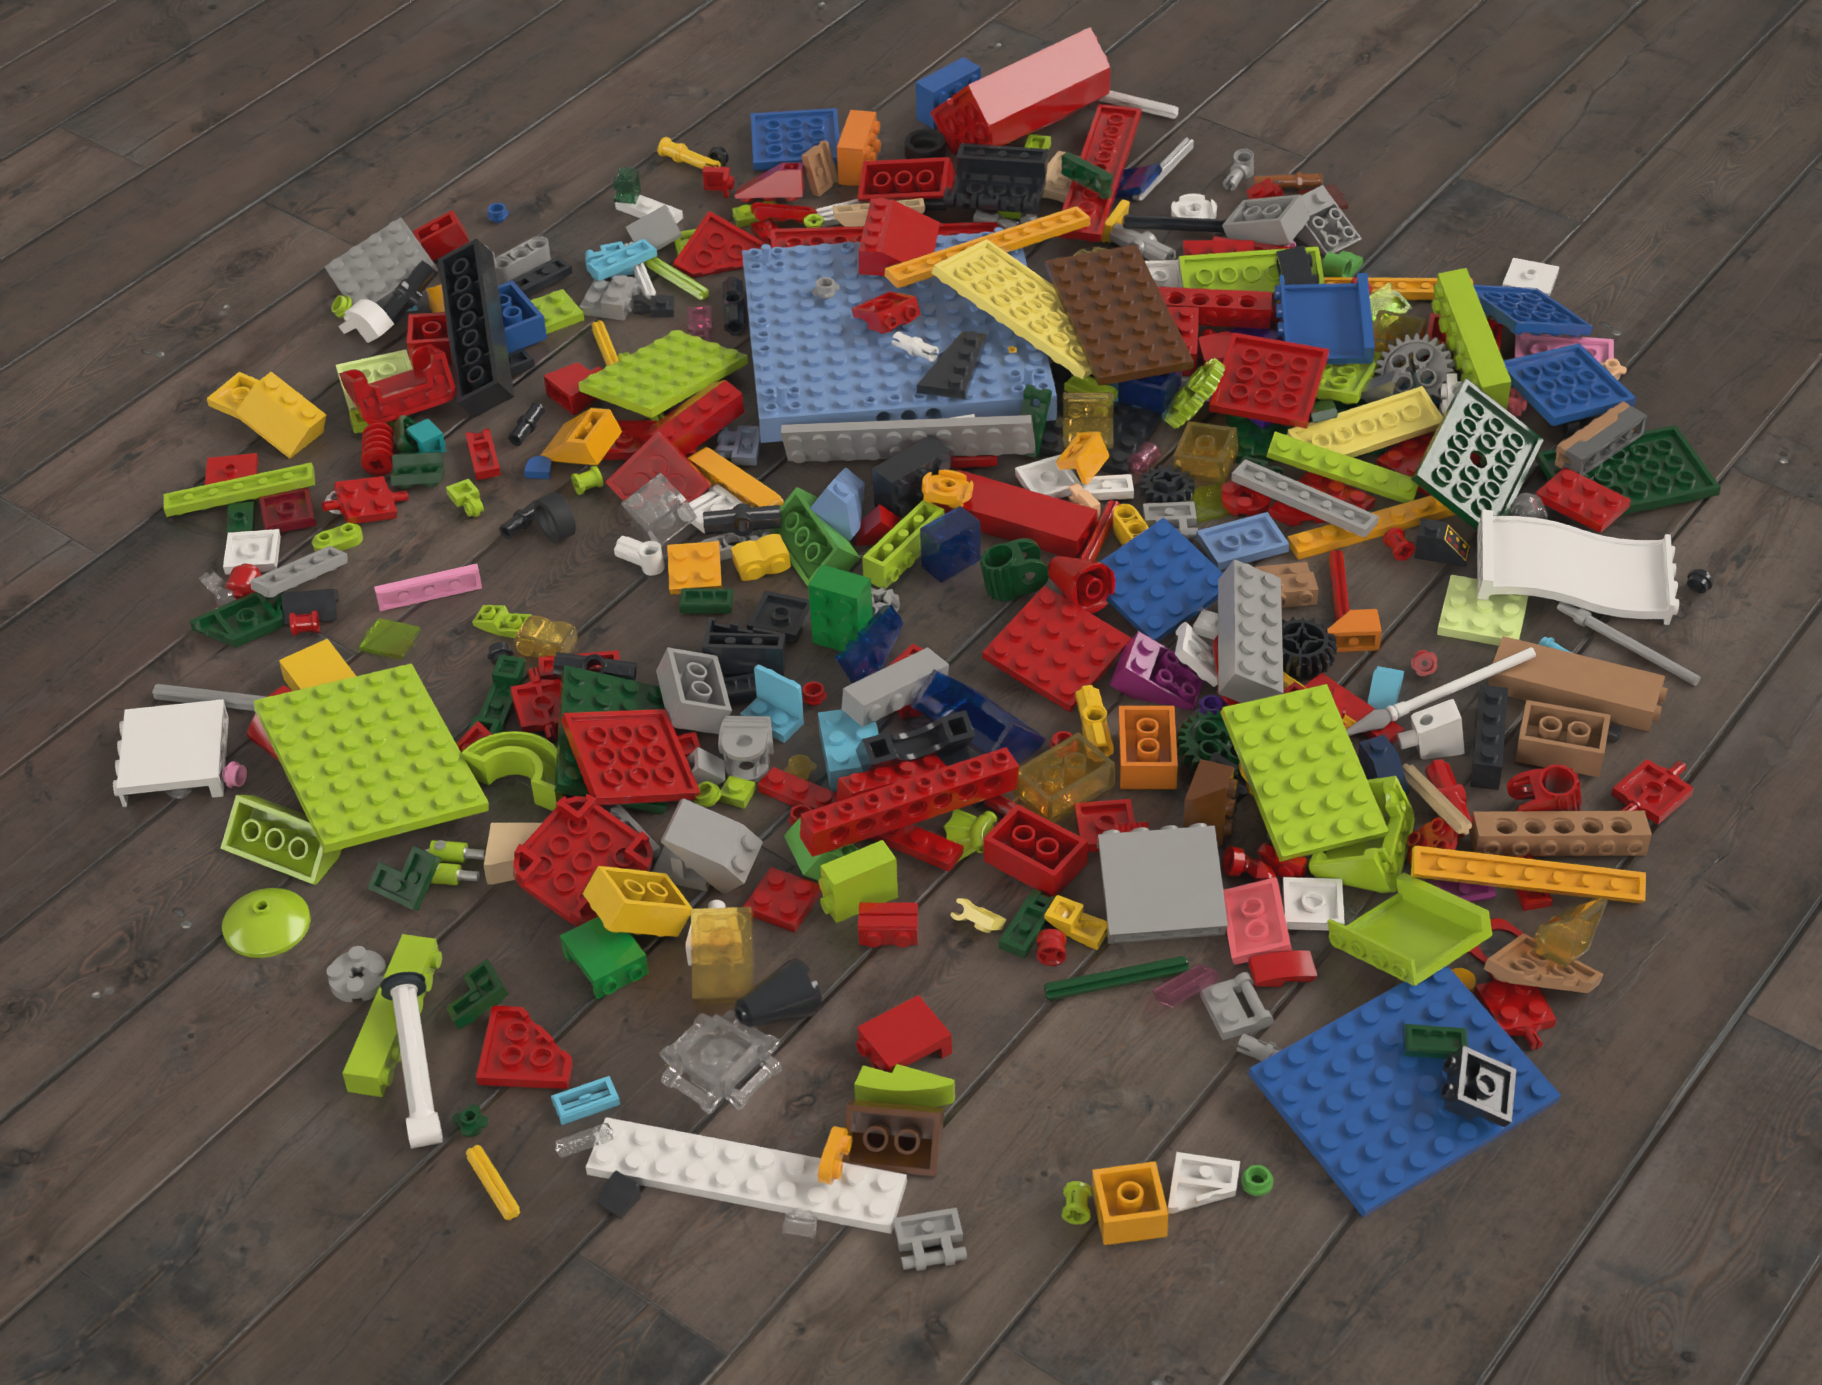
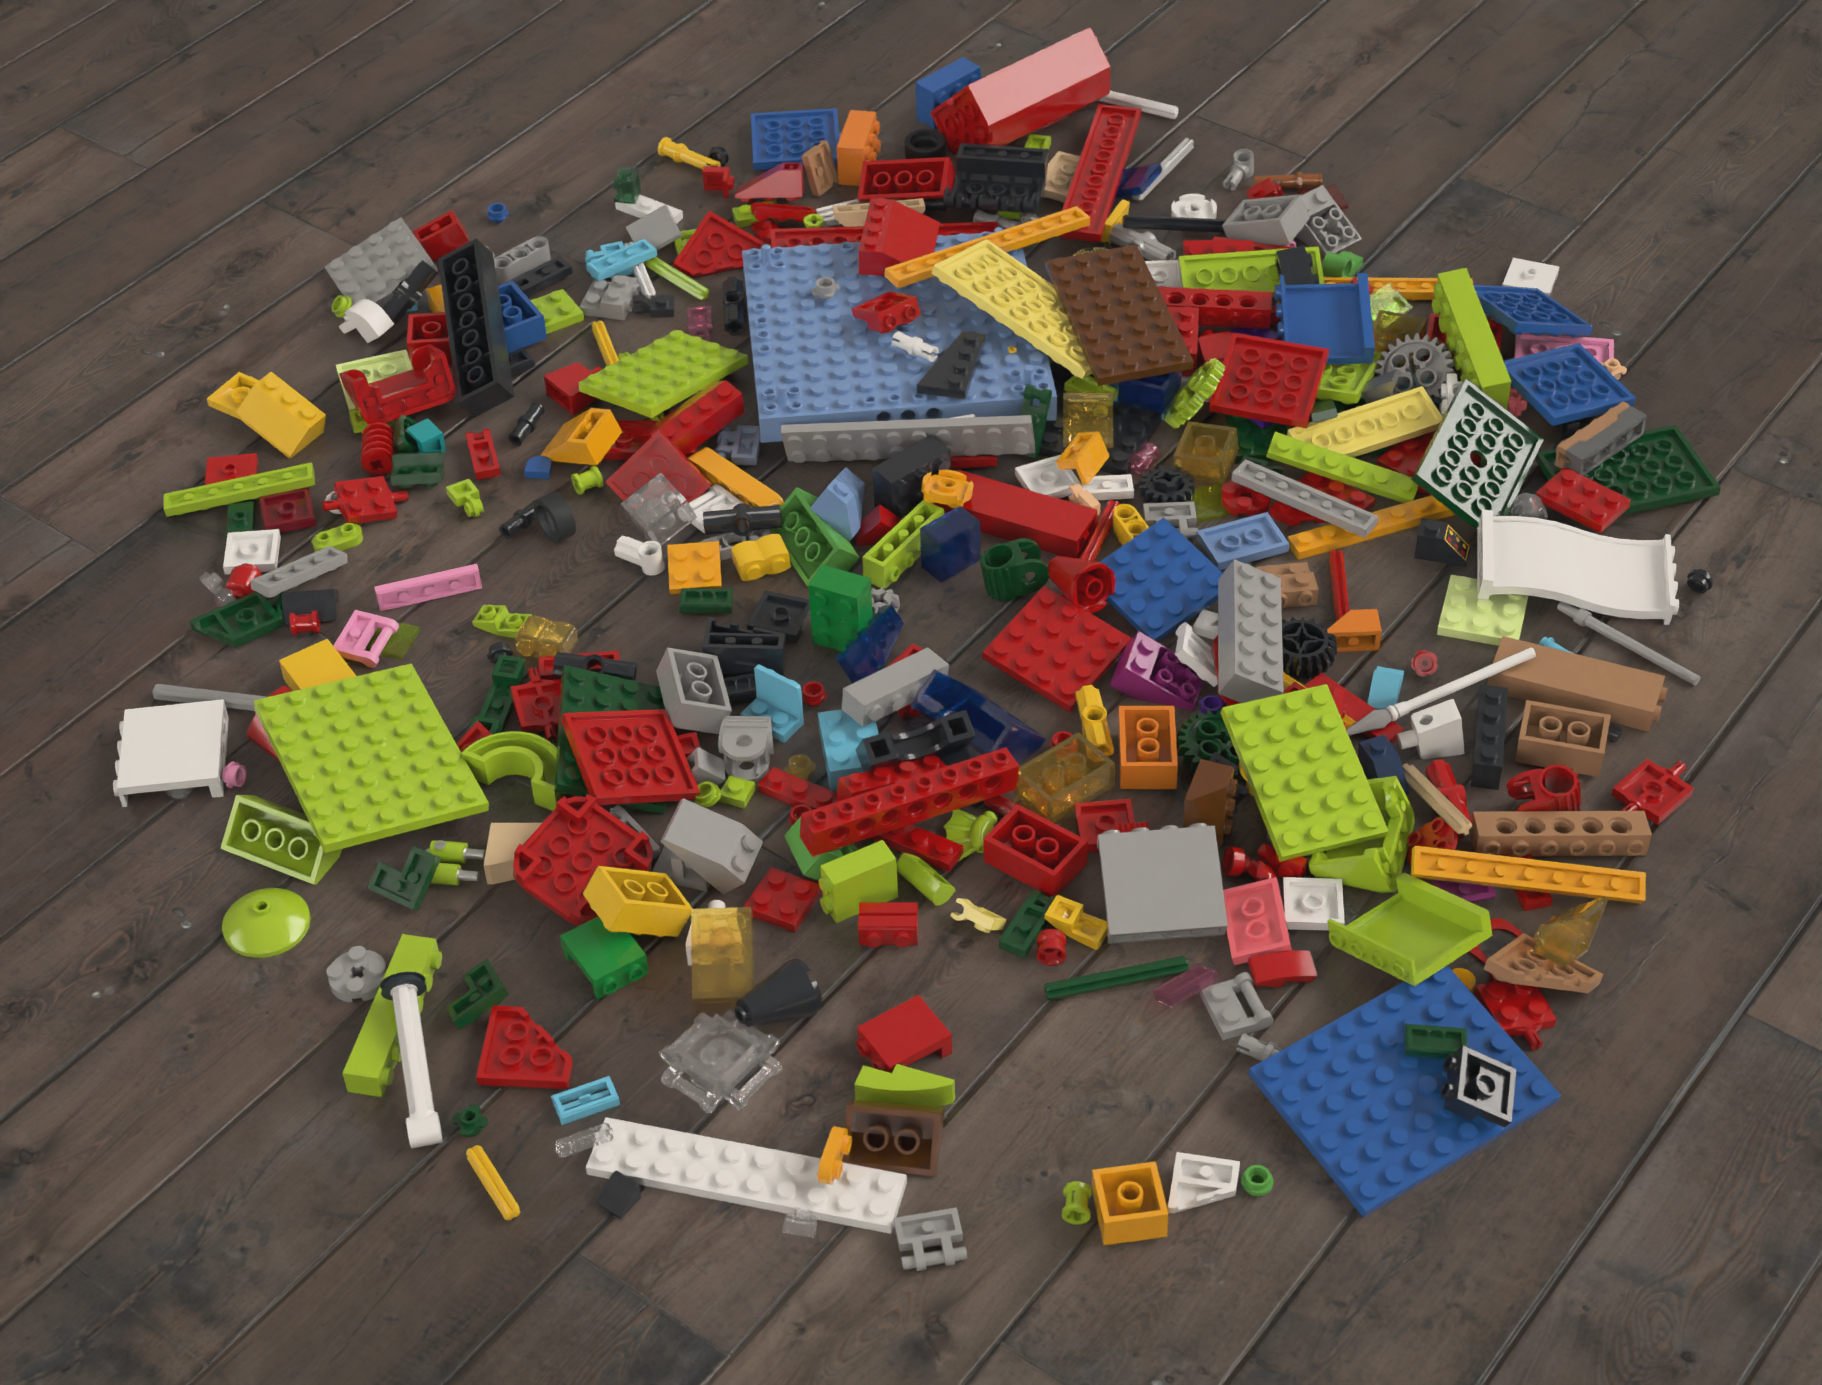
(358, 633): none -> bright pink plate
(925, 879): none -> lime brick
(1087, 174): dark green plate -> none
(1398, 544): red bush -> none

